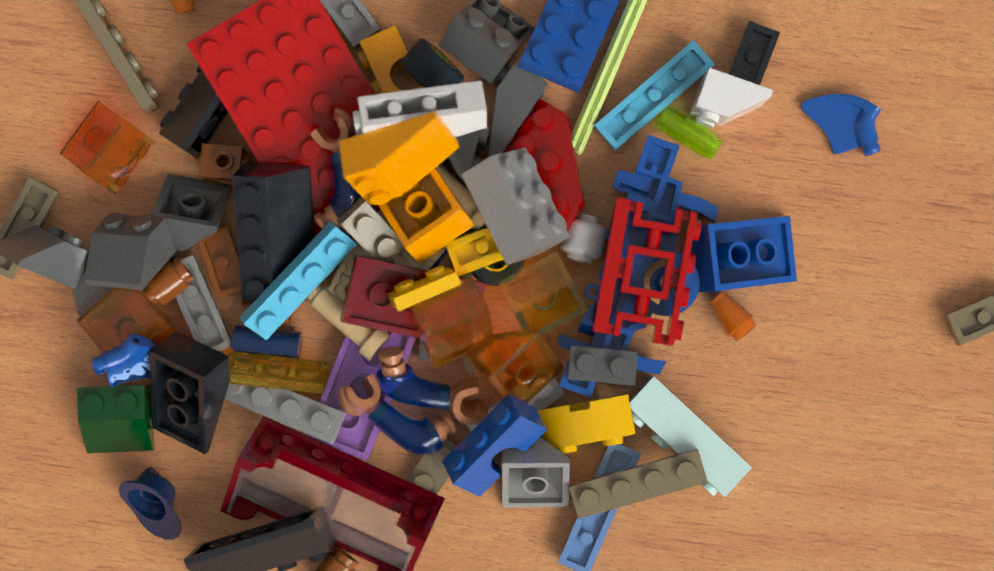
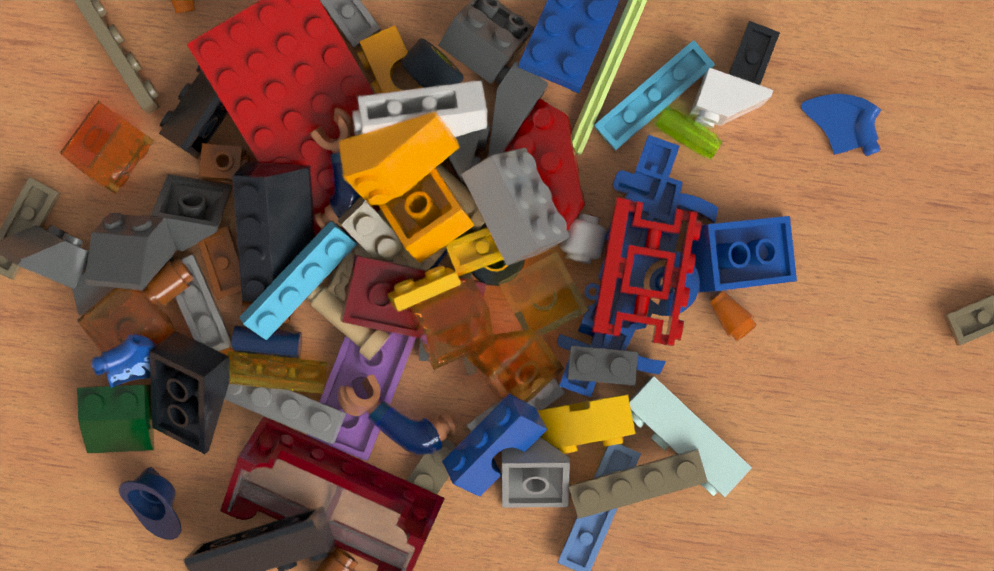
(406, 387): piece -> none

